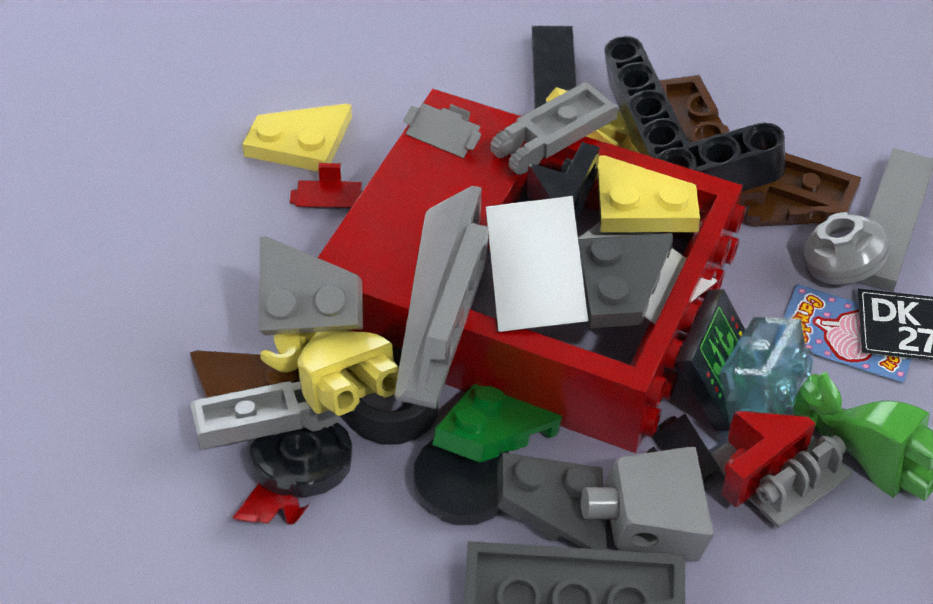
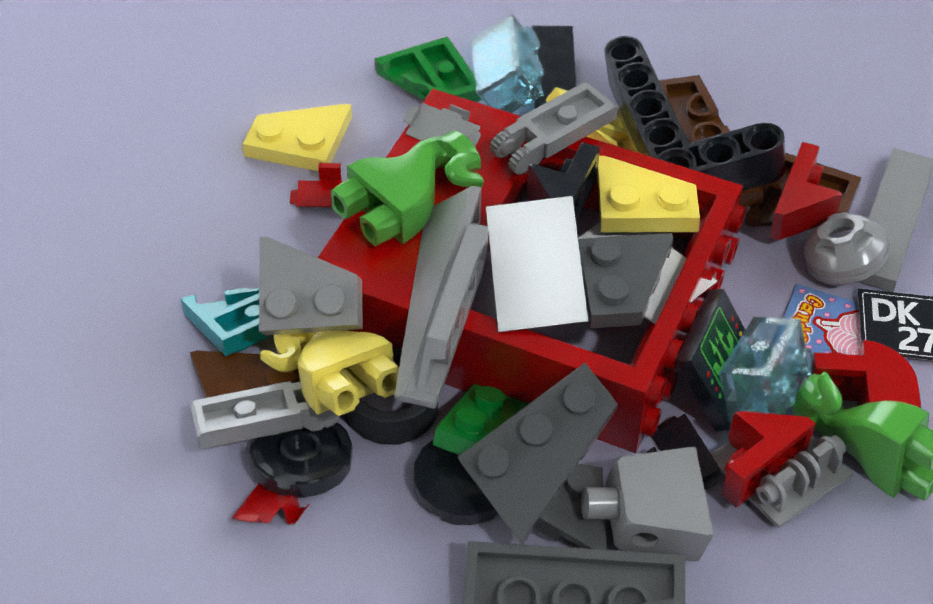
(228, 323): none -> teal wing
(401, 189): none -> bright green hips
(429, 66): none -> green wing
(507, 65): none -> clear light blue brick
(538, 448): none -> dark grey wing
(803, 200): none -> red slope
(871, 375): none -> red brick

